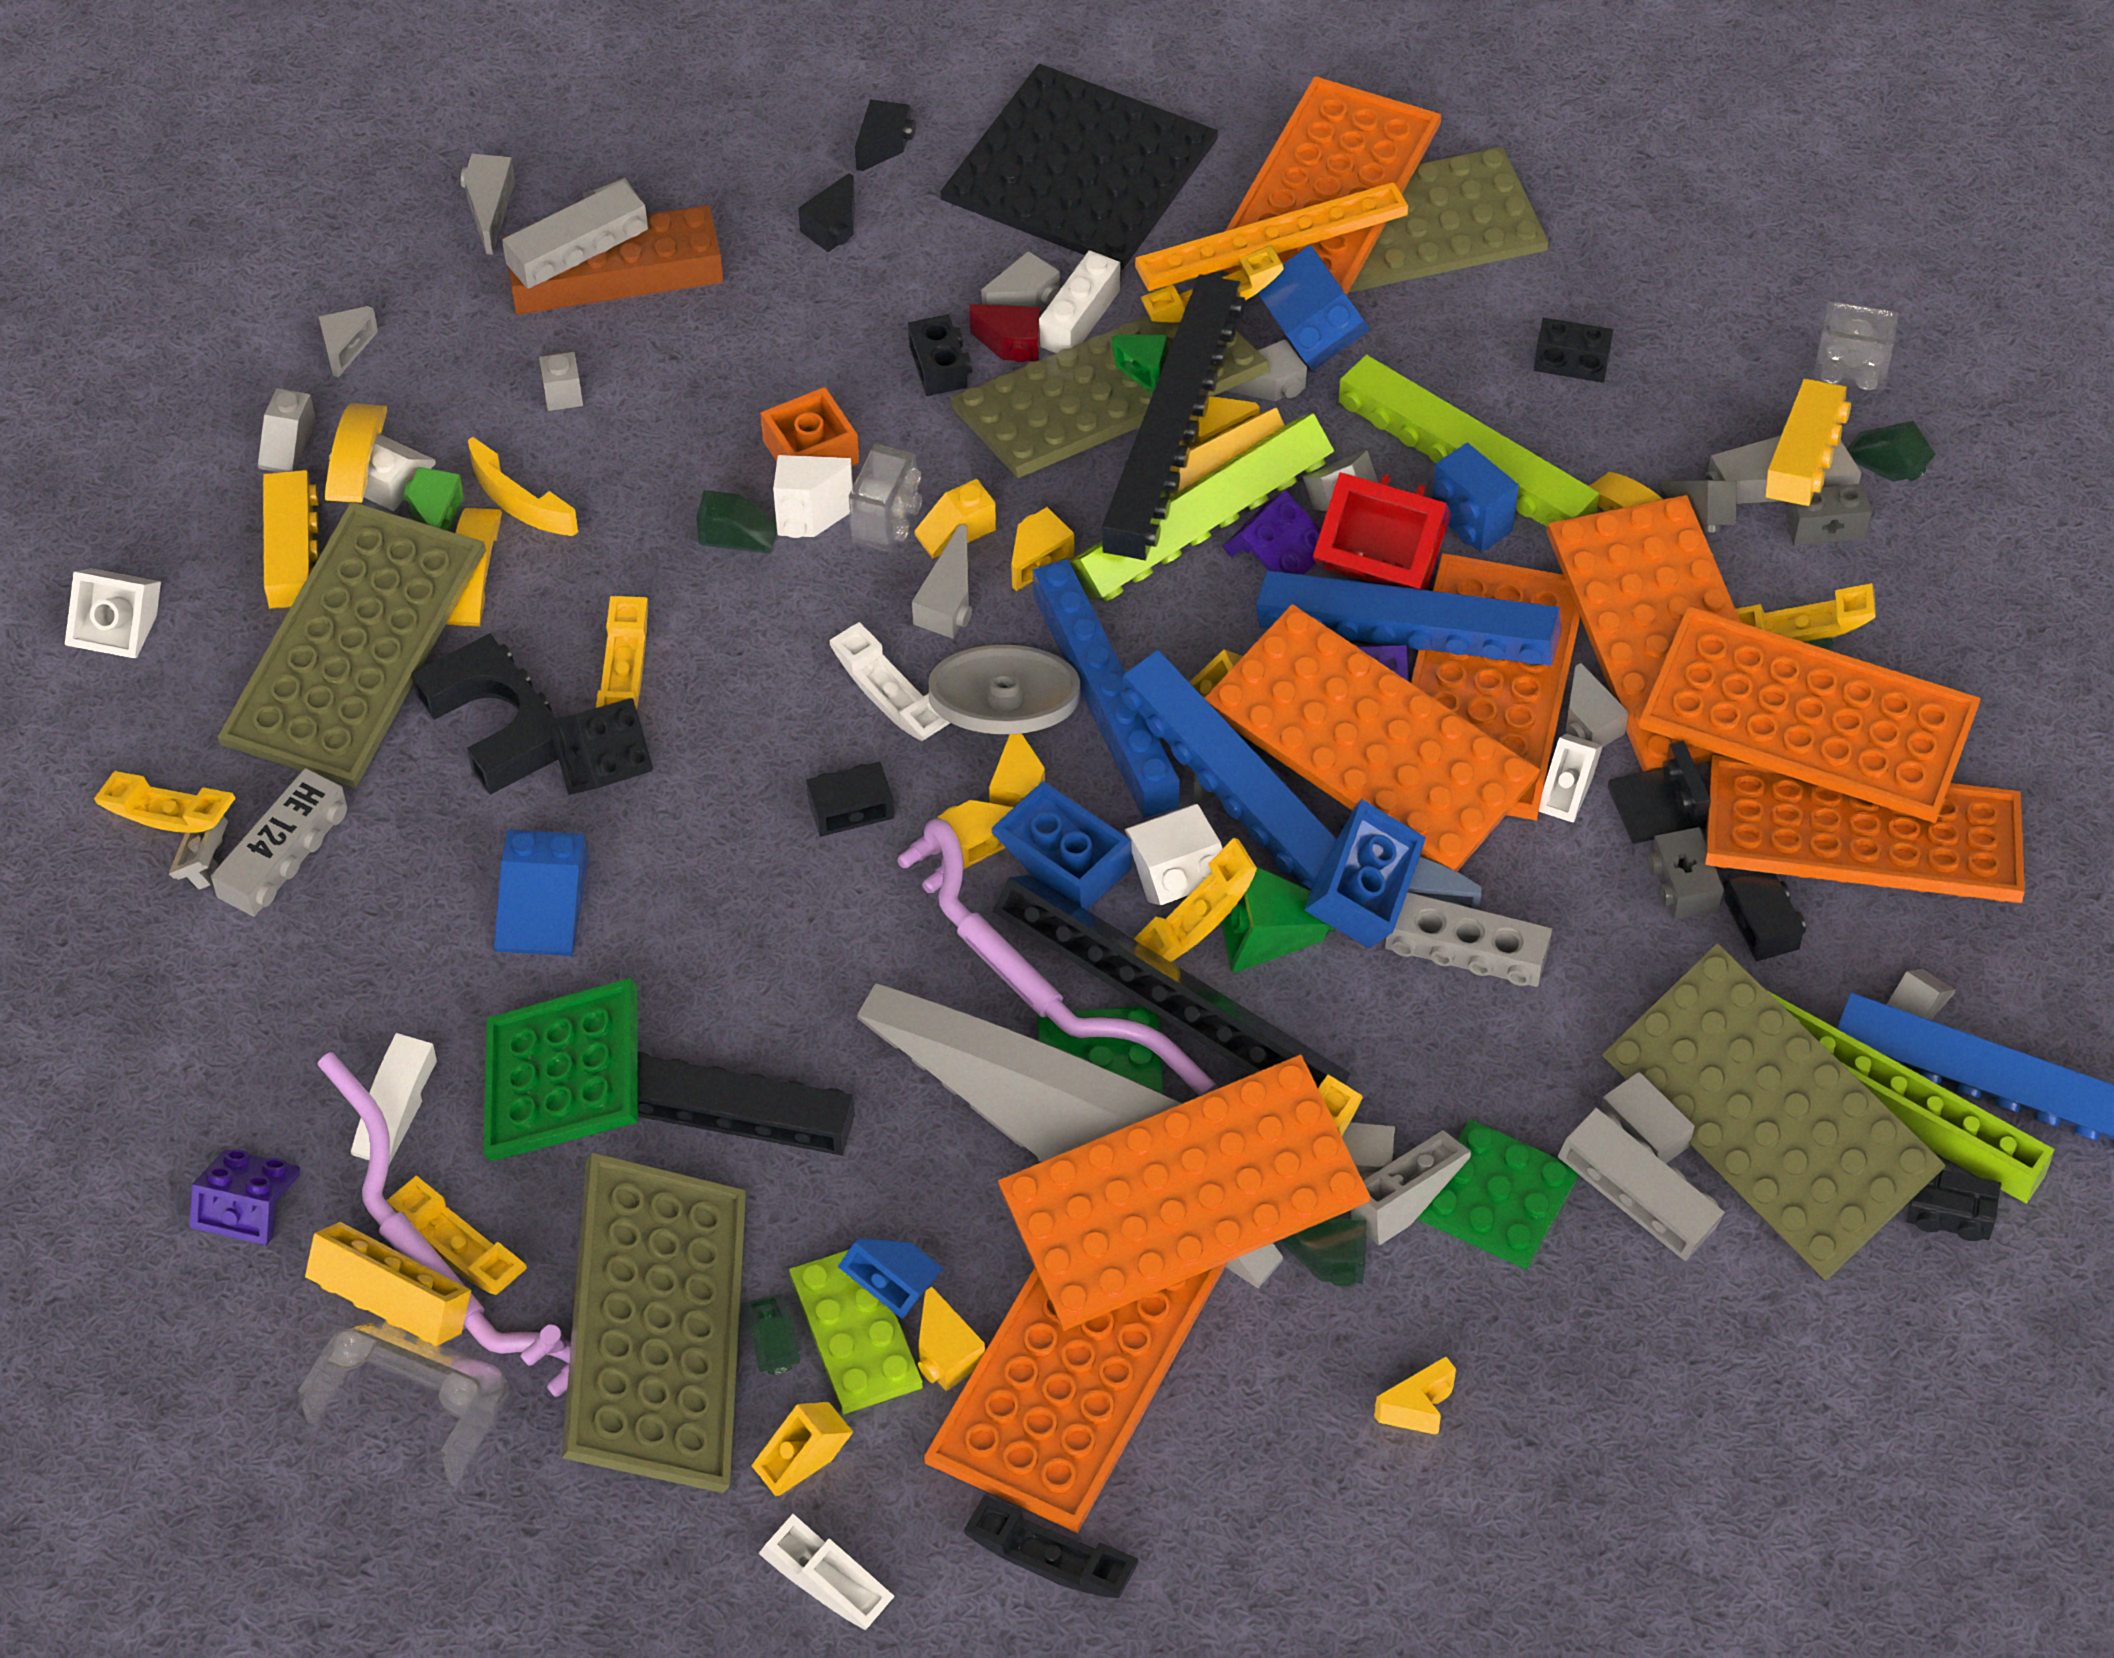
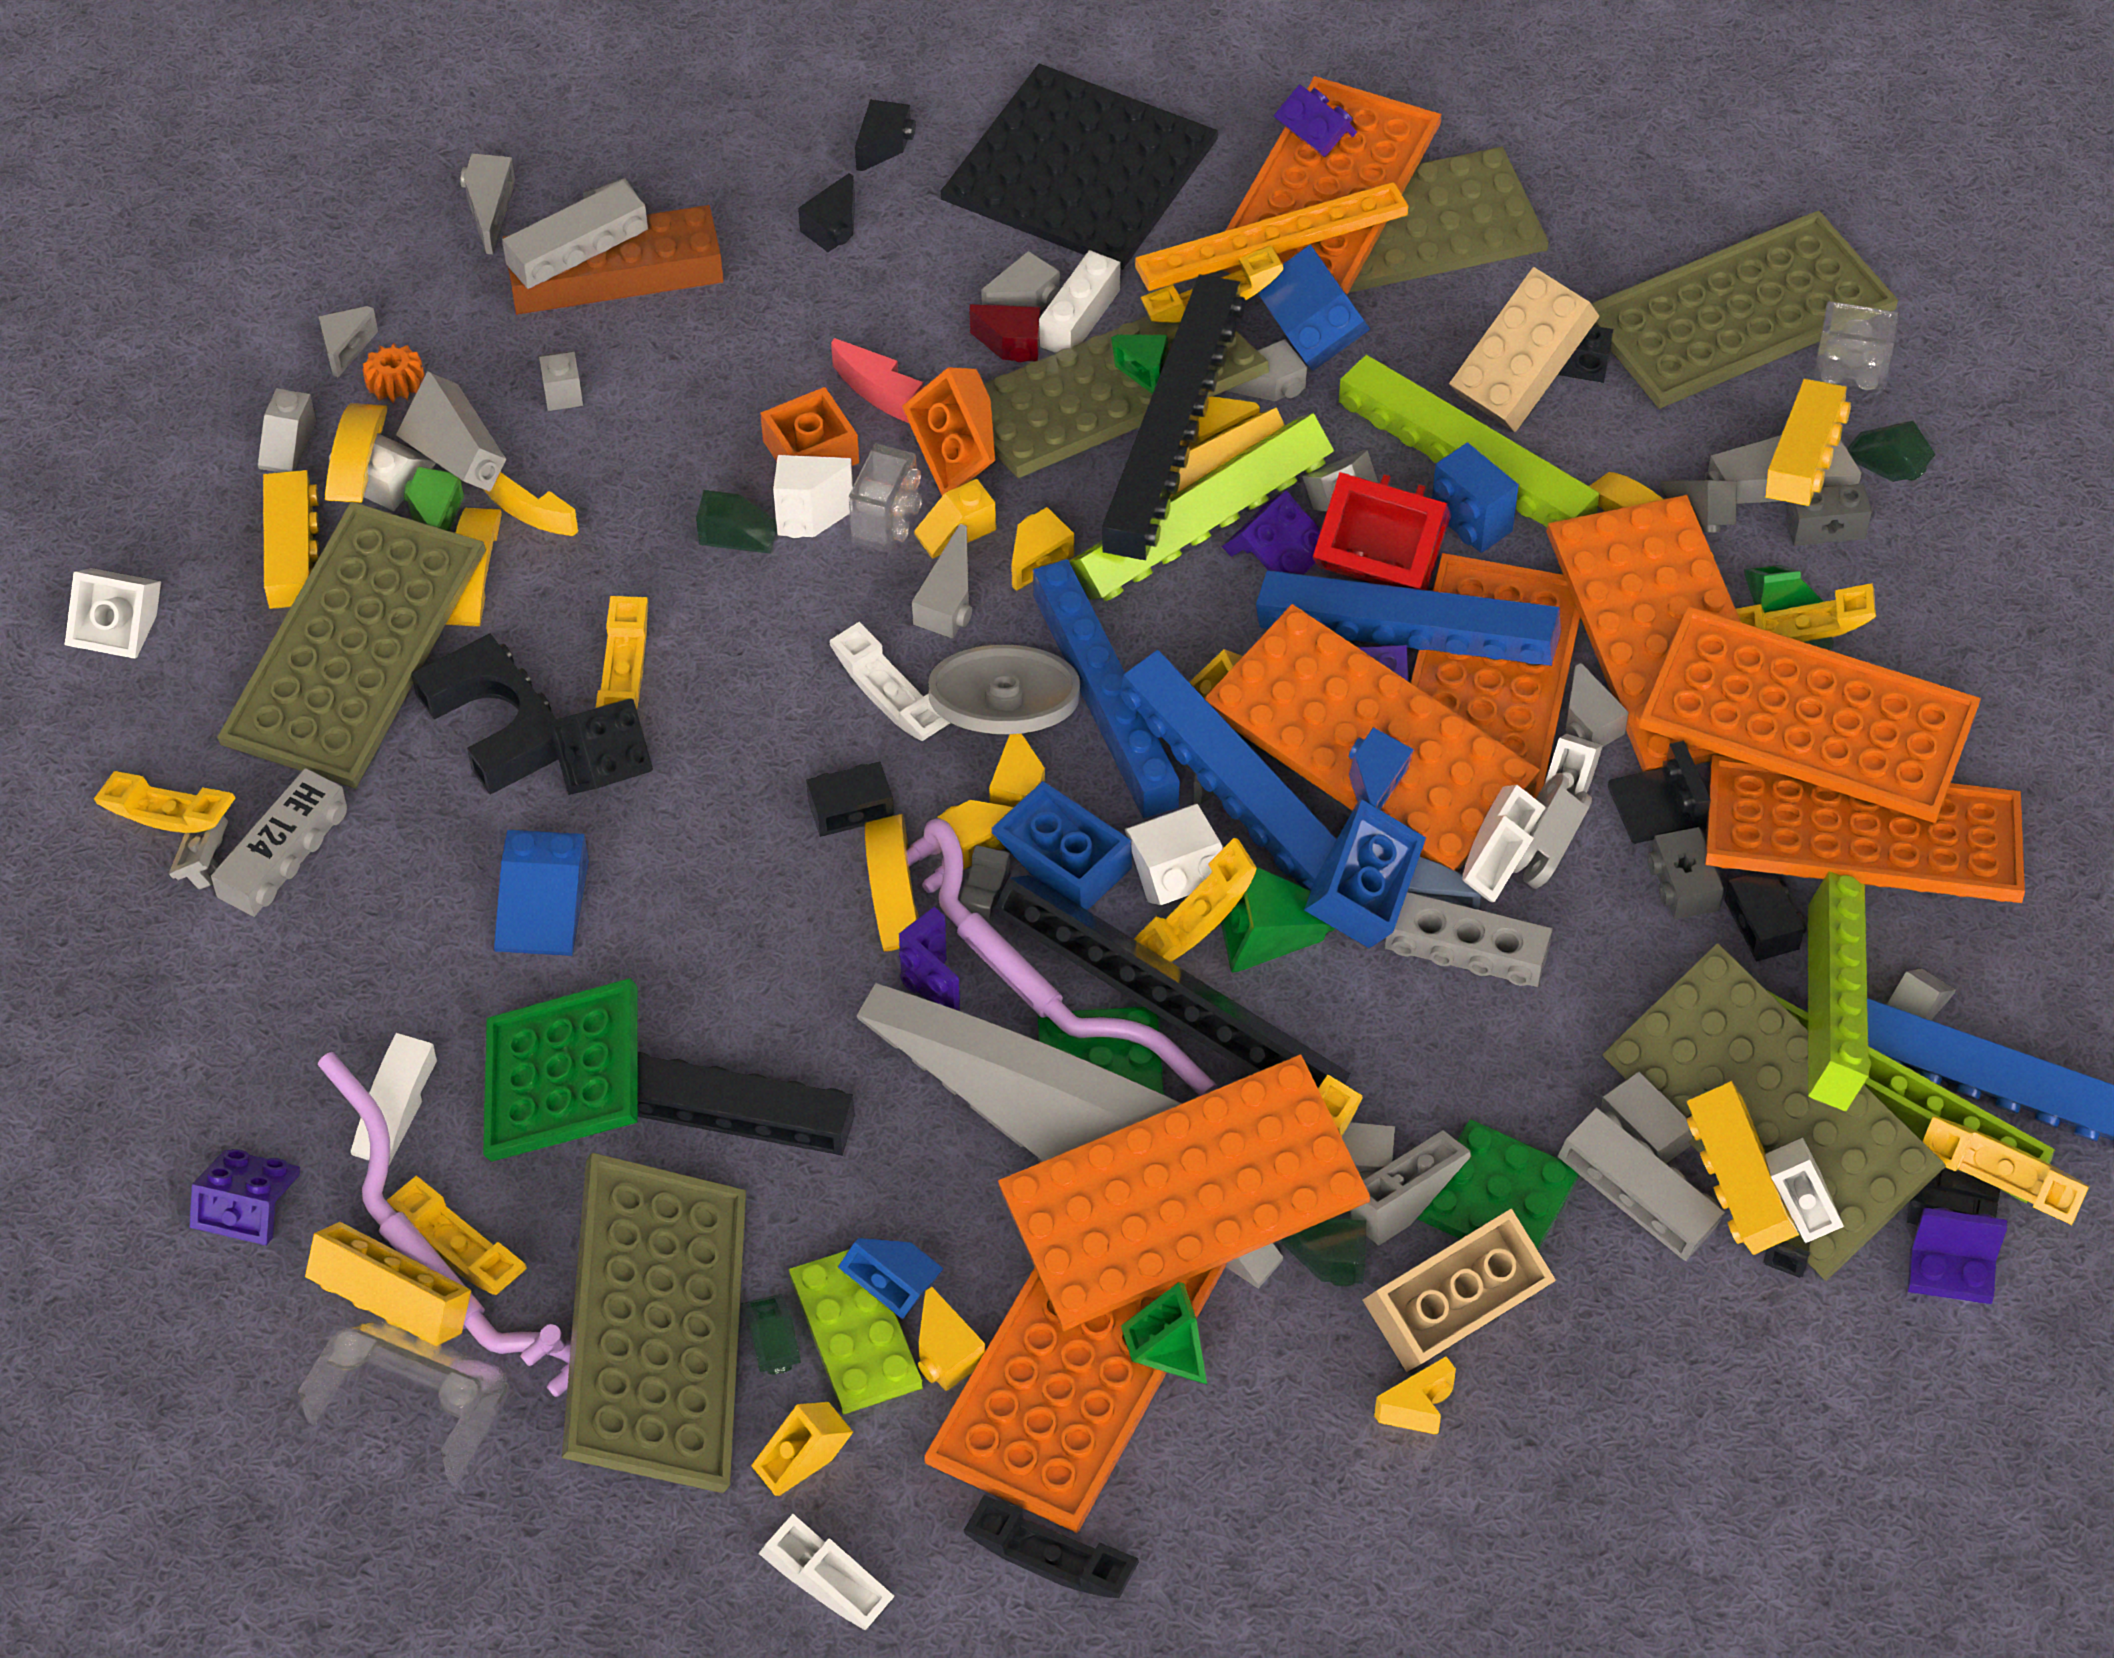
(393, 372): none -> orange gear
(451, 433): none -> light grey slope
(874, 377): none -> coral slope
(890, 878): none -> yellow slope
(923, 960): none -> dark purple bracket
(938, 354): black brick -> none
(953, 426): none -> orange slope
(986, 881): none -> dark grey leg
(1167, 1336): none -> green slope
(1313, 120): none -> dark purple bracket
(1378, 767): none -> blue slope
(1458, 1290): none -> tan brick
(1501, 841): none -> white slope
(1524, 349): none -> tan brick
(1553, 830): none -> light grey piece
(1736, 308): none -> olive plate
(1741, 1169): none -> yellow brick
(1779, 588): none -> green slope
(1787, 1259): none -> black slope
(1803, 1190): none -> white slope
(1837, 991): none -> lime brick
(1955, 1255): none -> dark purple bracket
(2006, 1168): none -> yellow slope

